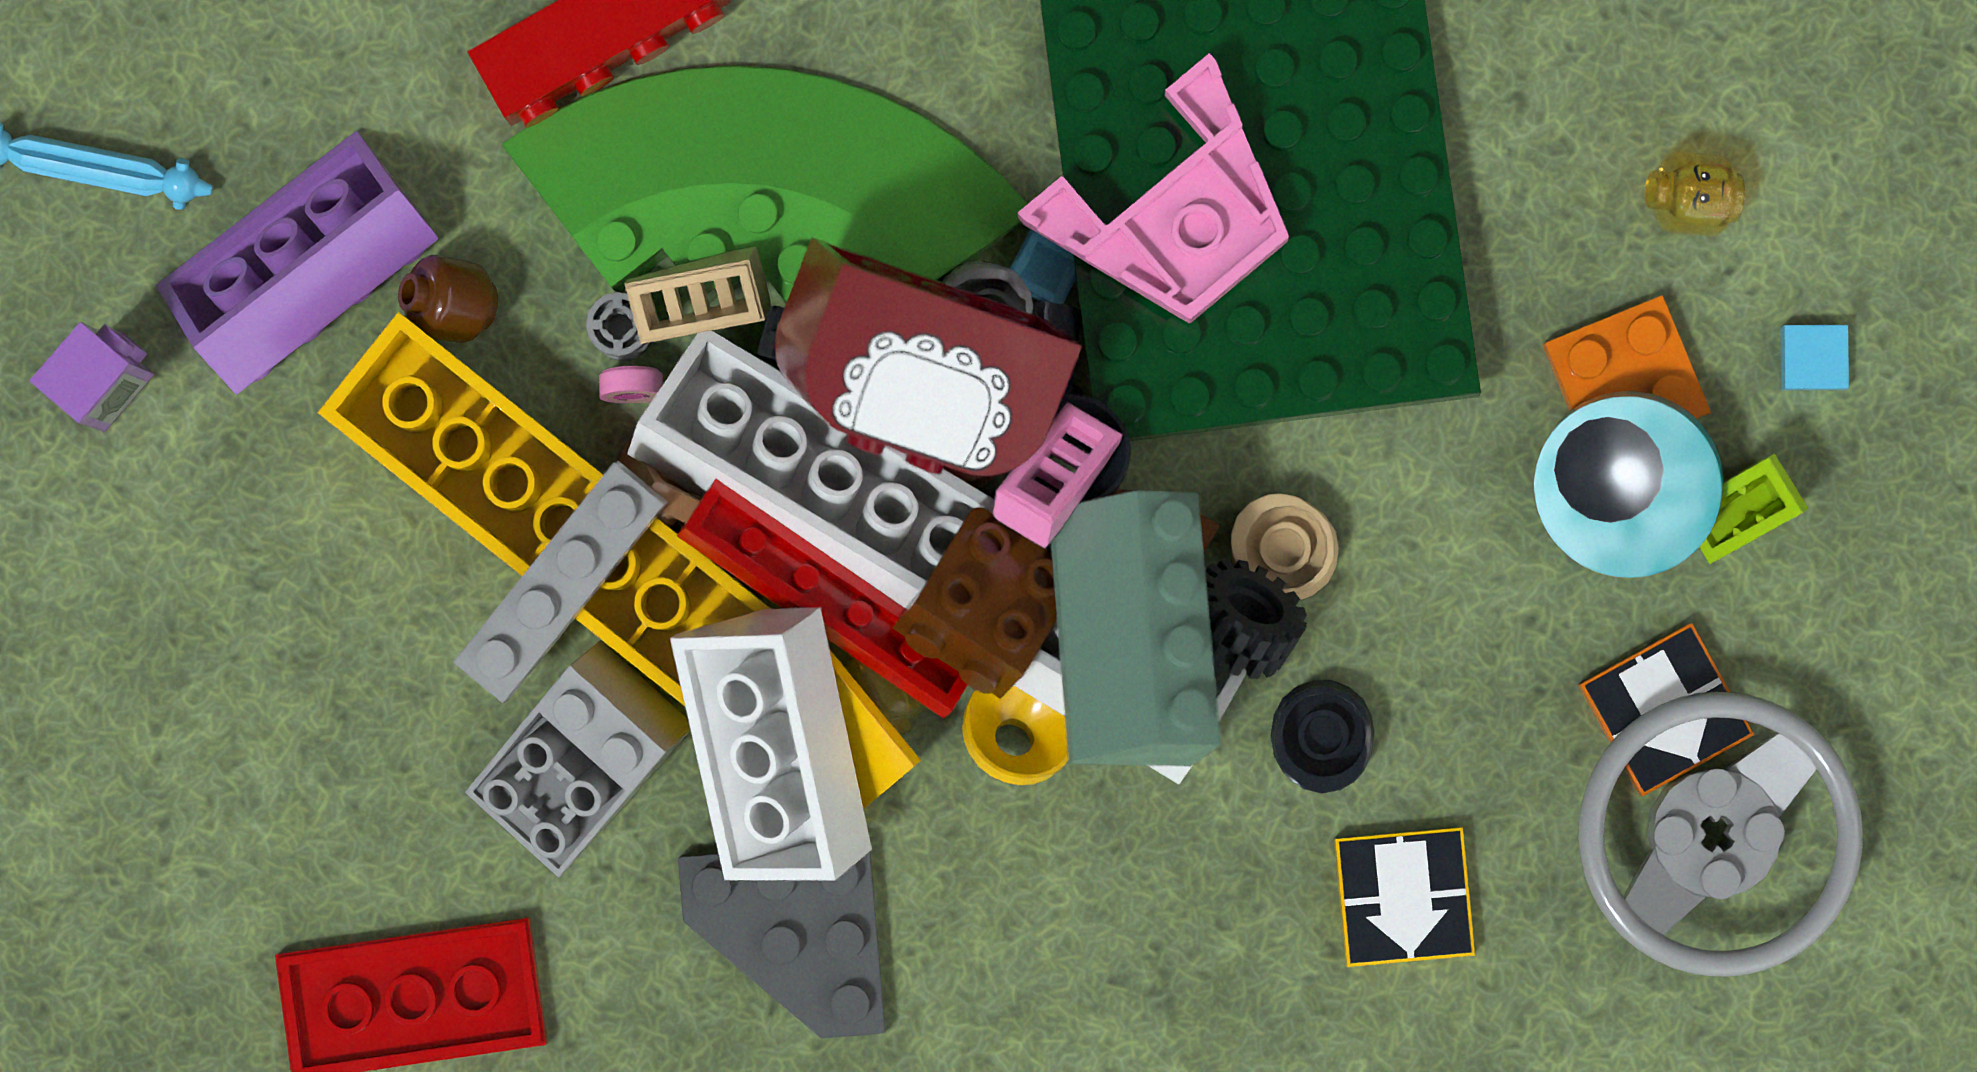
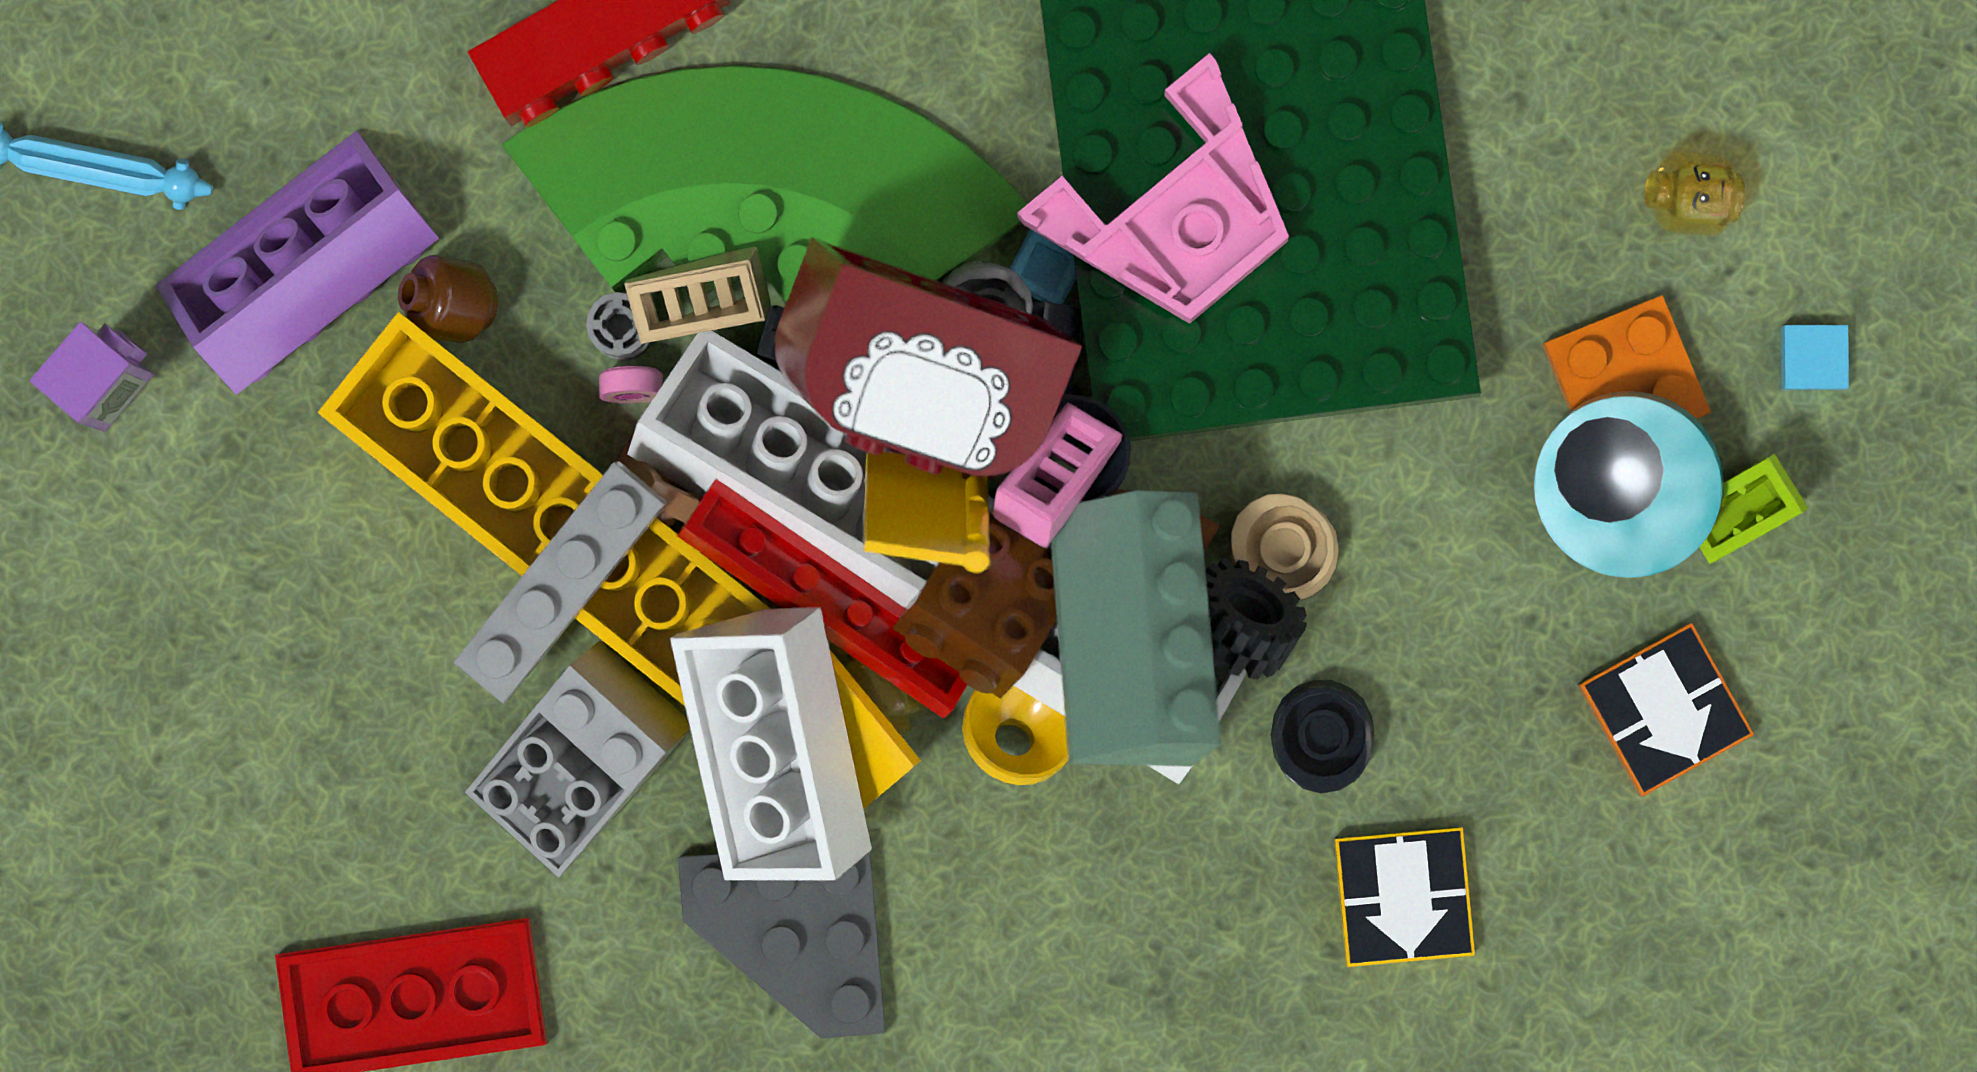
(925, 513): none -> yellow piece
(1750, 800): light grey piece -> none

